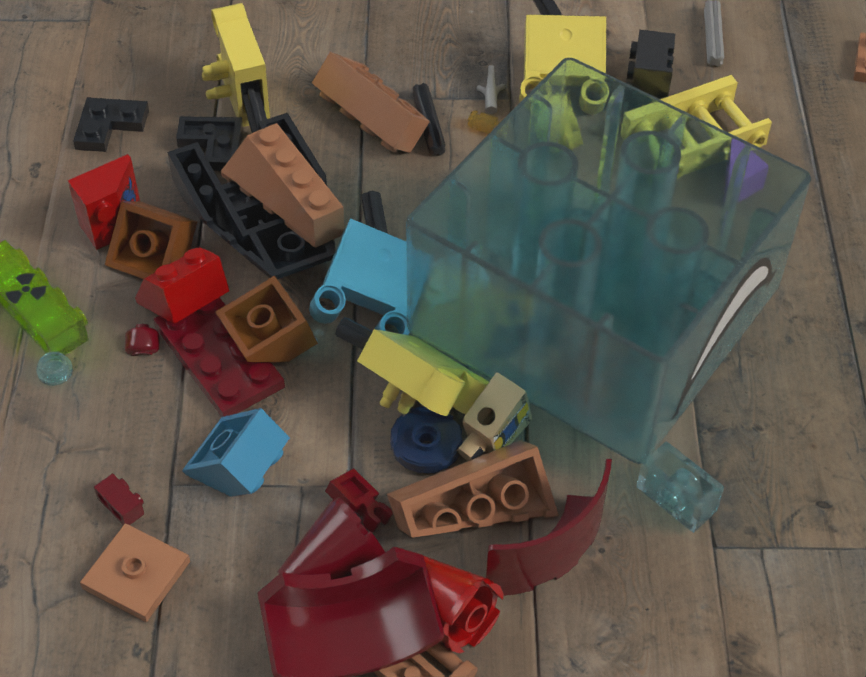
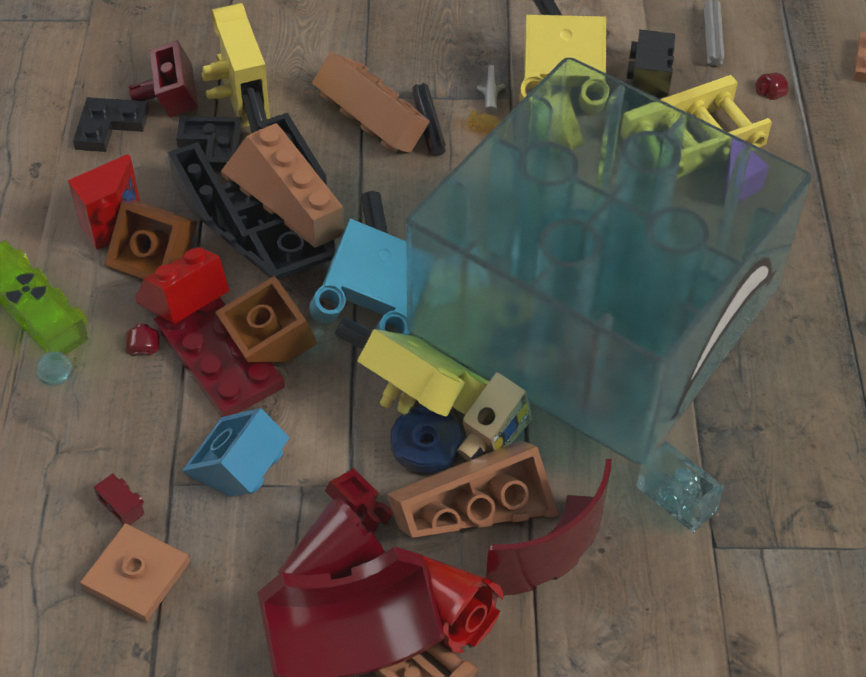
(171, 81): none -> dark red brick
(772, 85): none -> dark red piece

